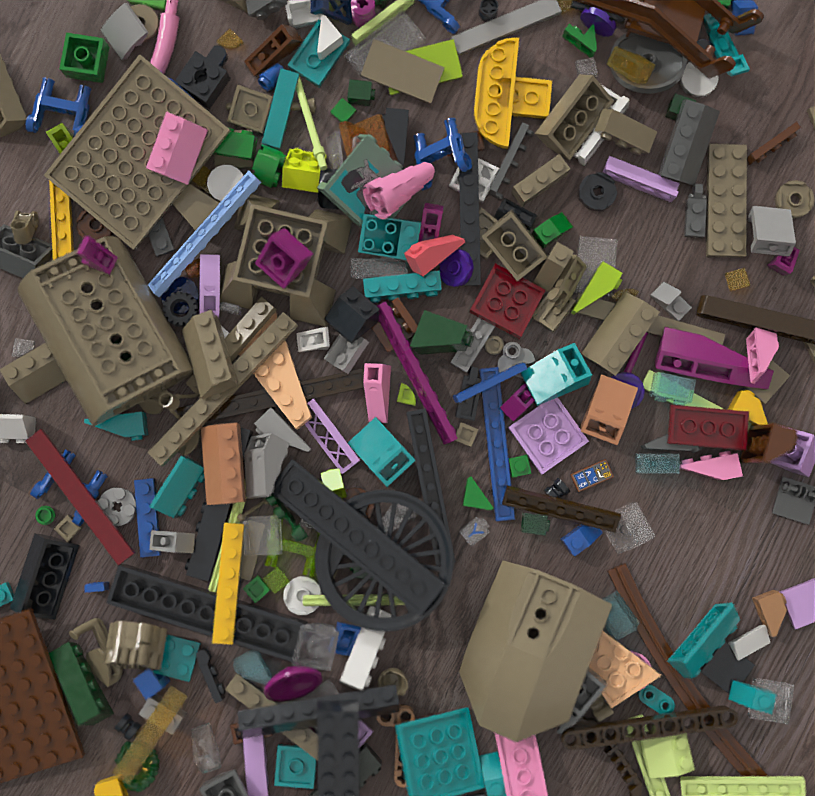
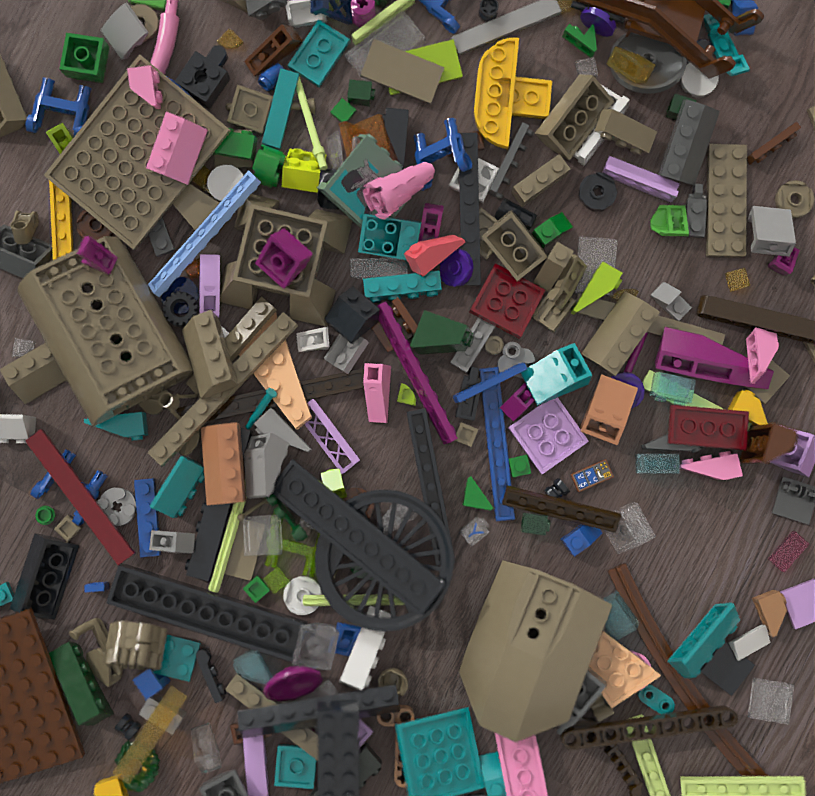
(144, 83): none -> bright pink slope
(228, 583): yellow plate -> none
(231, 308): clear tile -> none
(270, 393): none -> teal piece
(328, 38): white slope -> none
(381, 451): teal slope -> none
(667, 756): yellowish green slope -> none
(670, 221): none -> bright green slope
(752, 696): teal slope -> none
(788, 551): none -> clear pink tile

